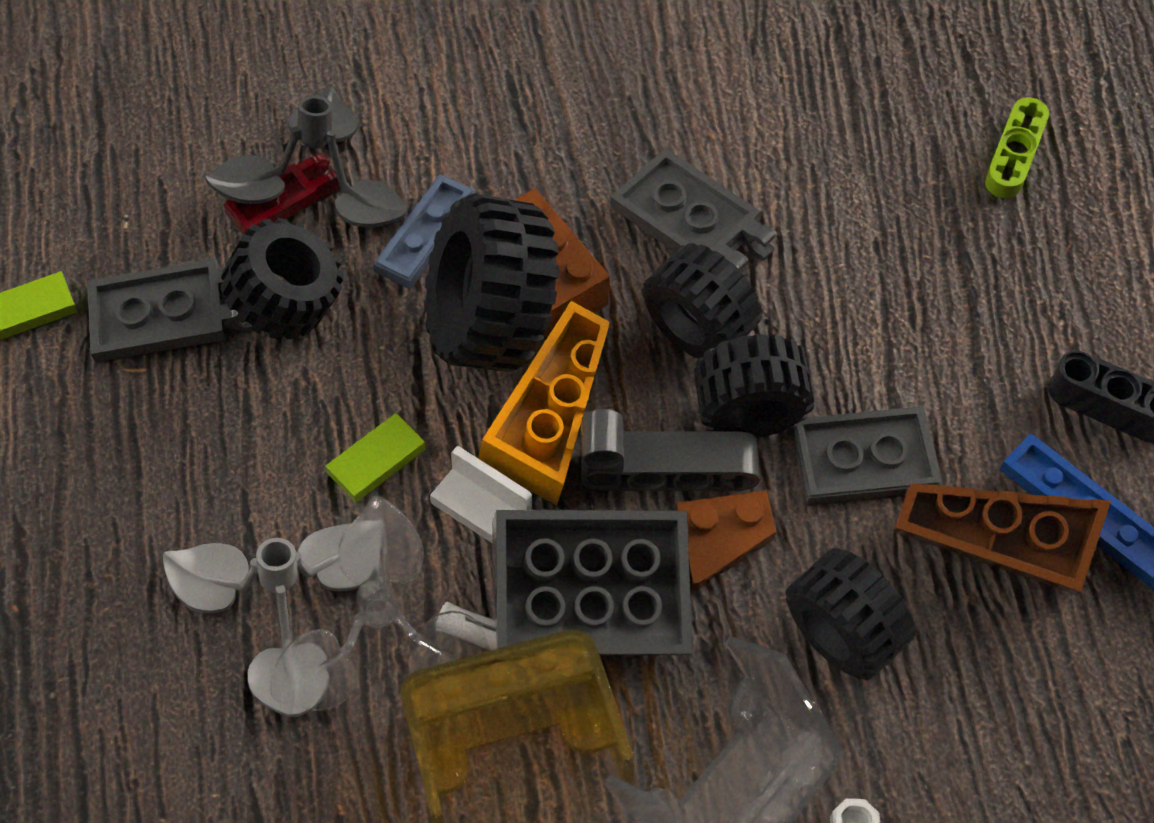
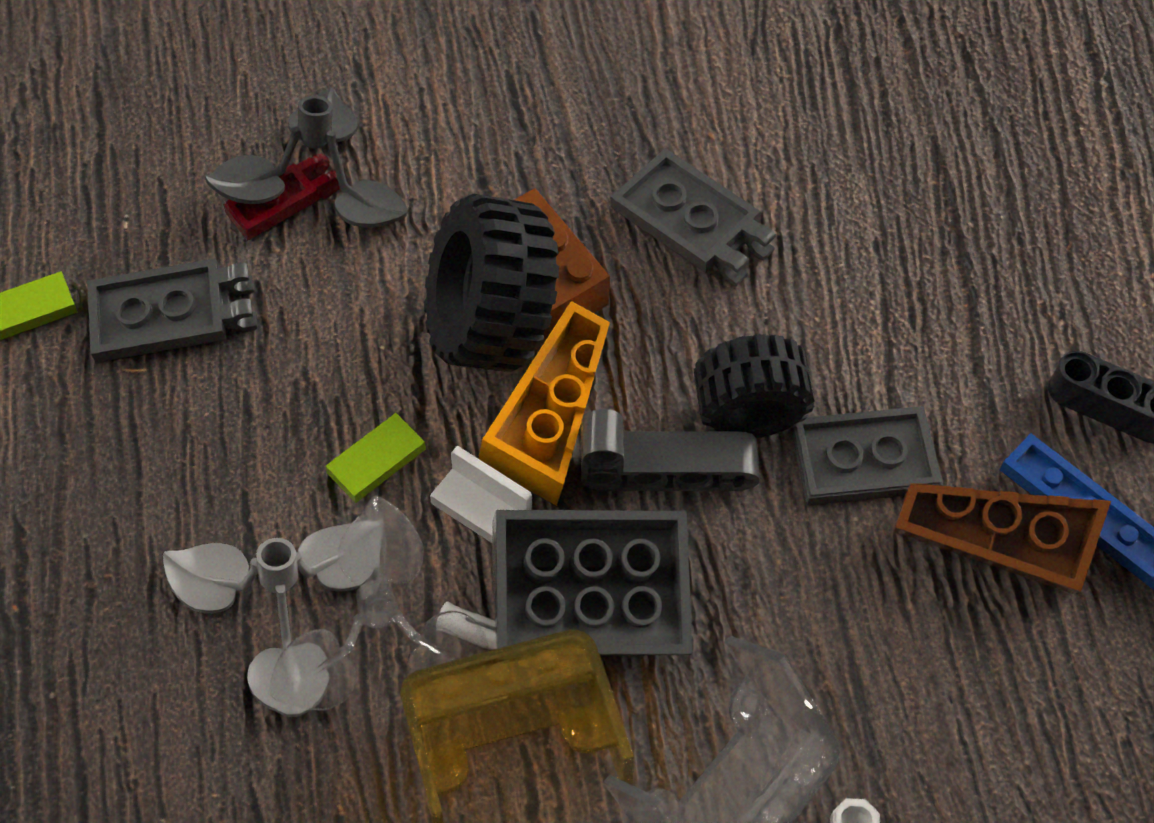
(267, 300): black tyre -> none
(410, 247): sand blue tile -> none
(700, 300): black tyre -> none
(725, 531): dark orange wing -> none
(850, 613): black tyre -> none
(1019, 161): lime beam -> none

